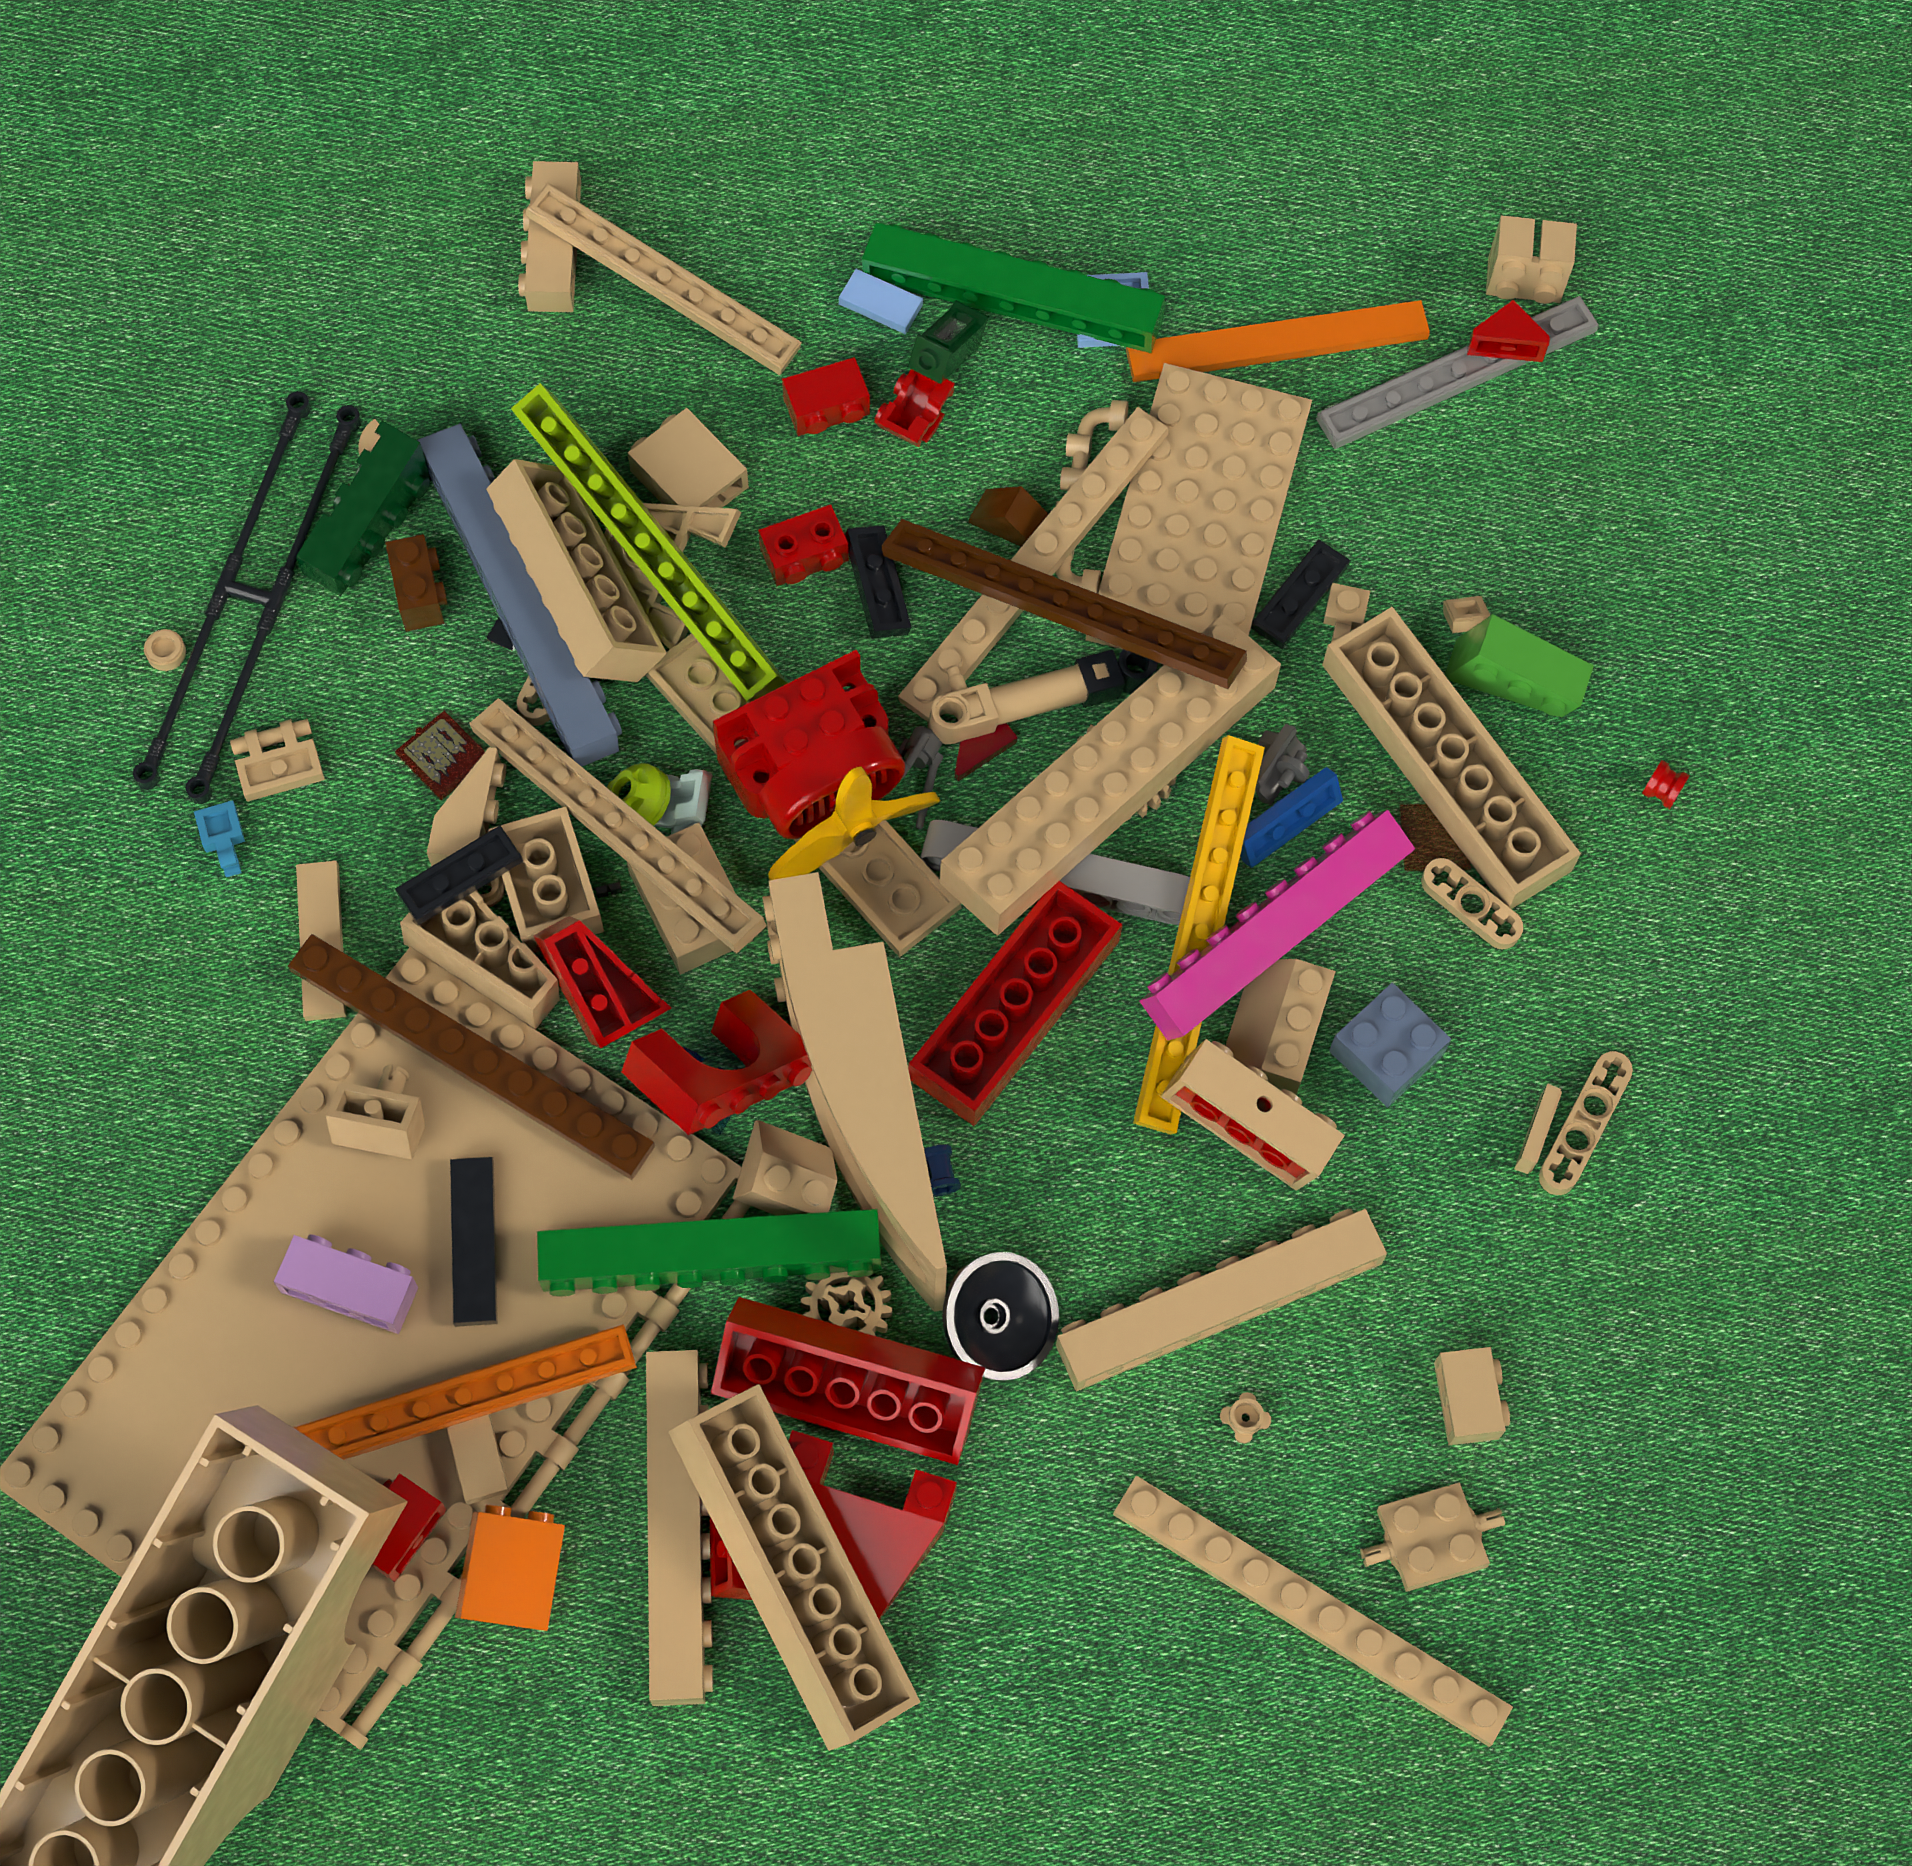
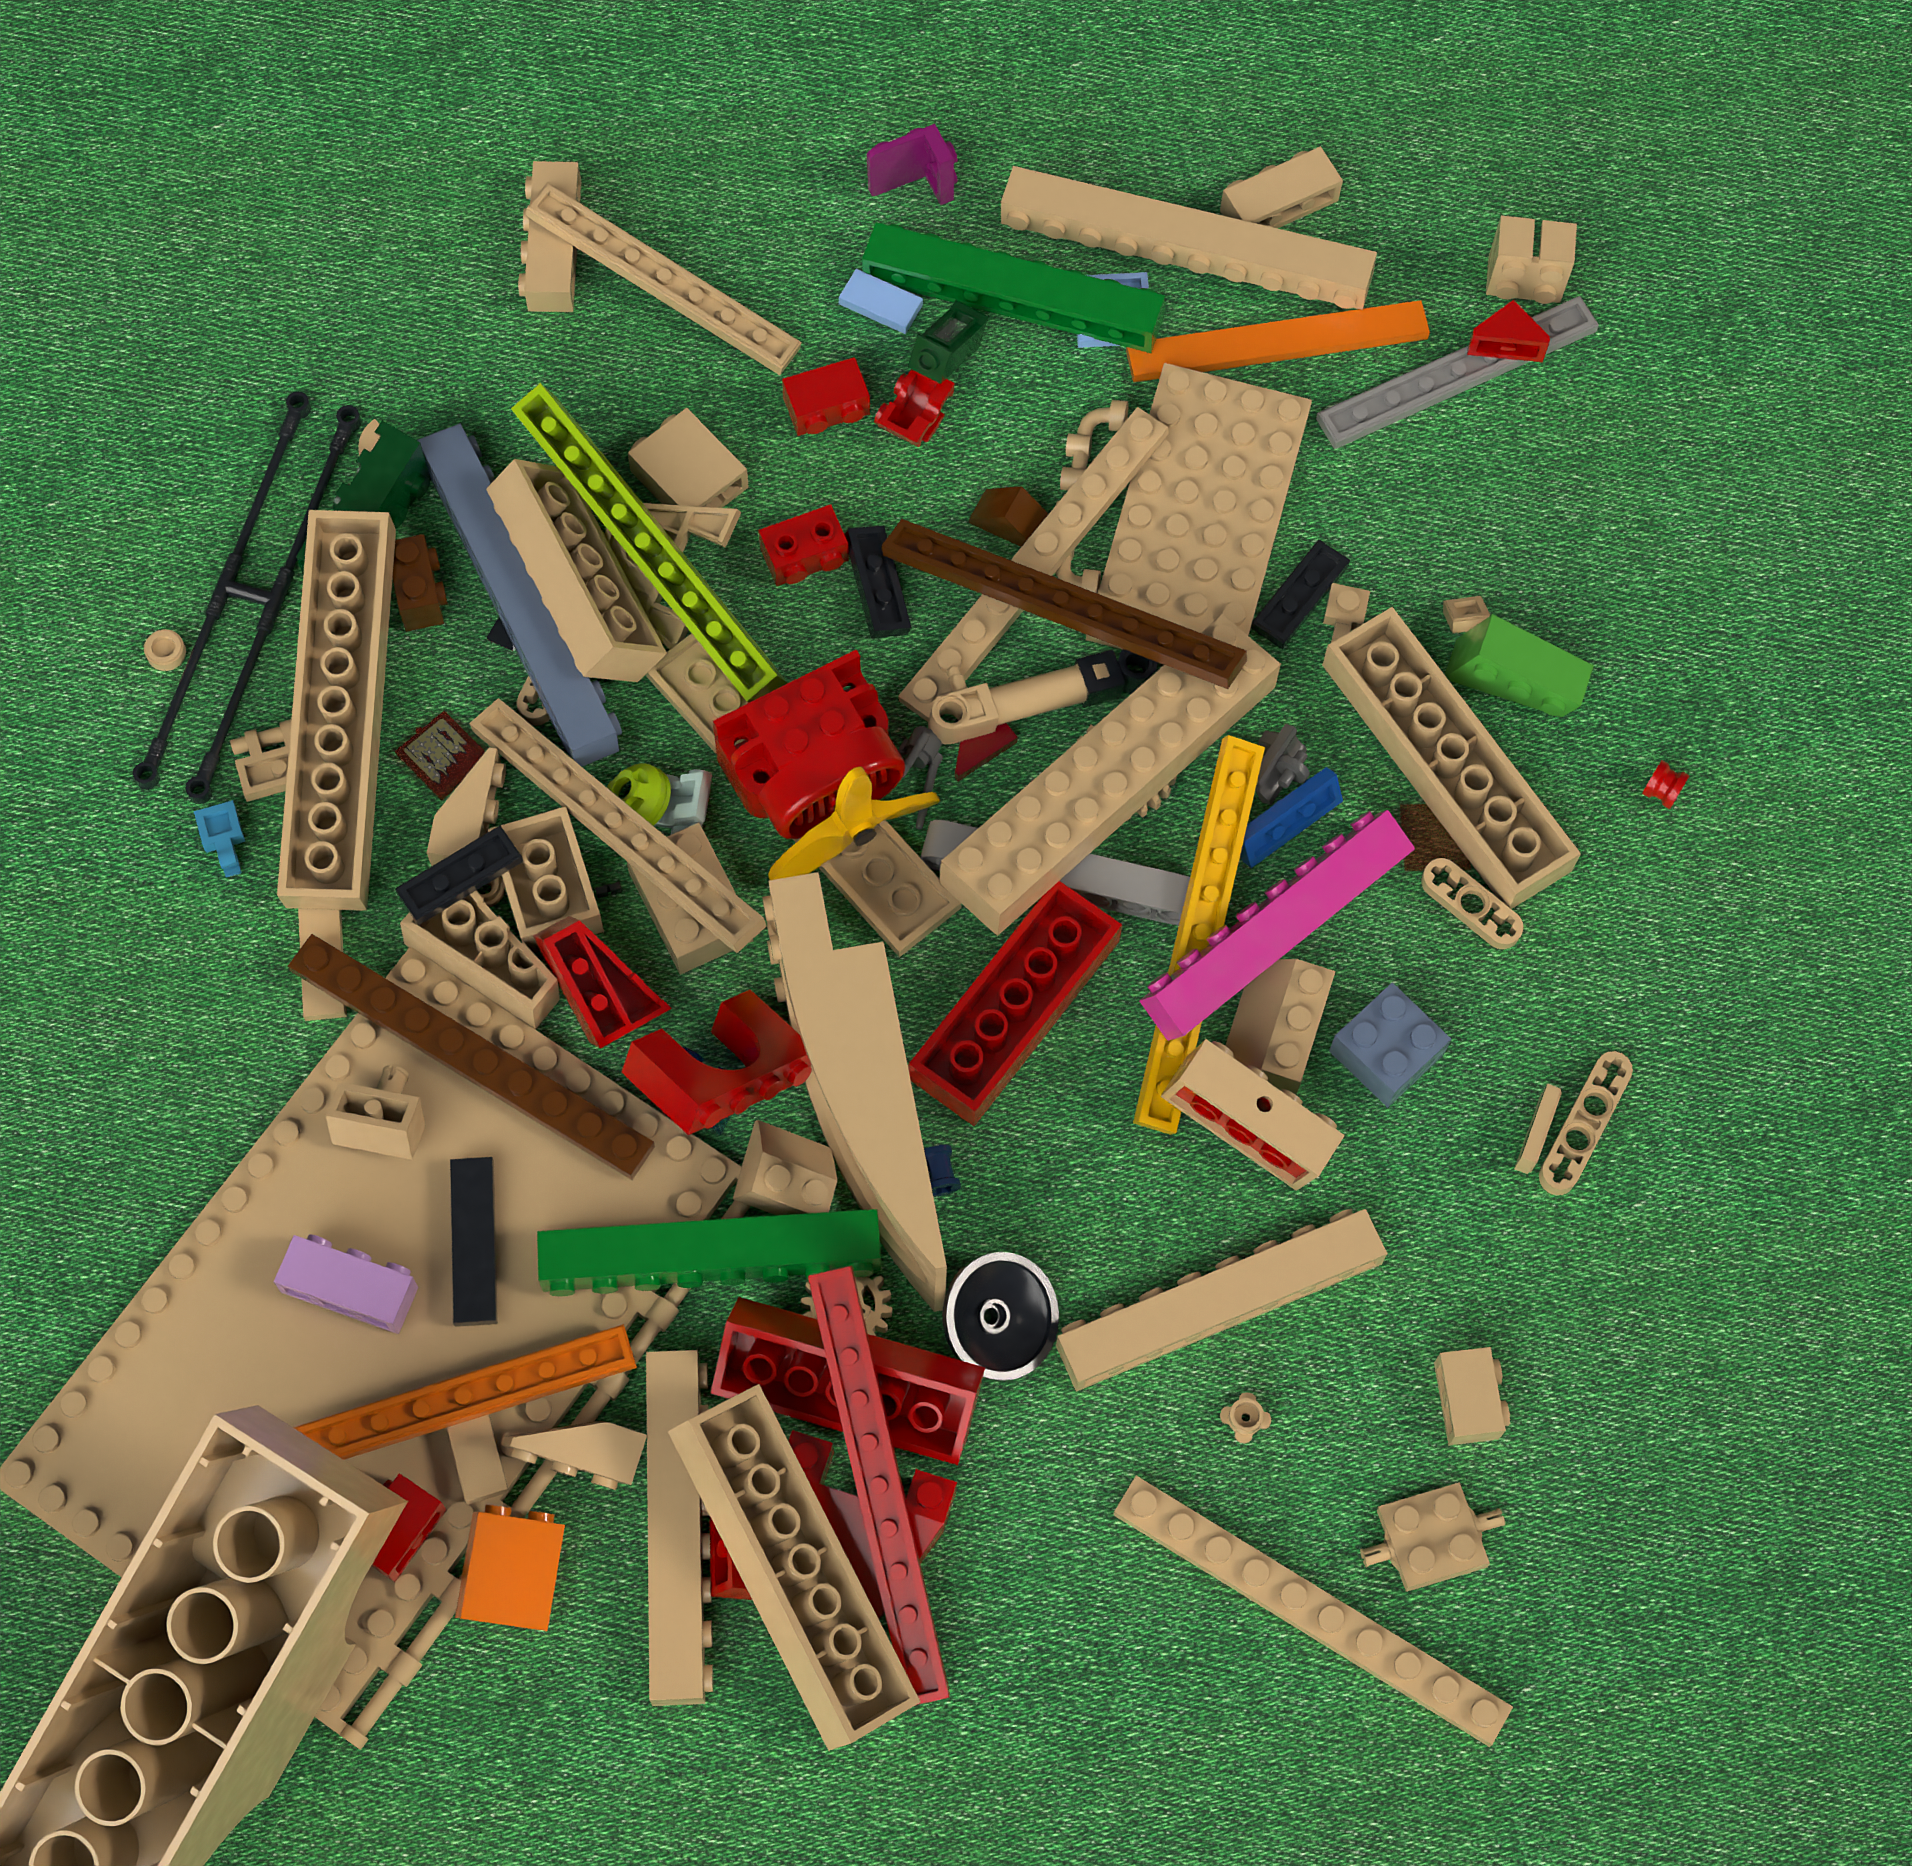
(337, 711): none -> tan brick
(591, 1447): none -> tan slope
(878, 1481): none -> red plate
(913, 157): none -> magenta bracket
(1188, 238): none -> tan brick
(1284, 191): none -> tan brick

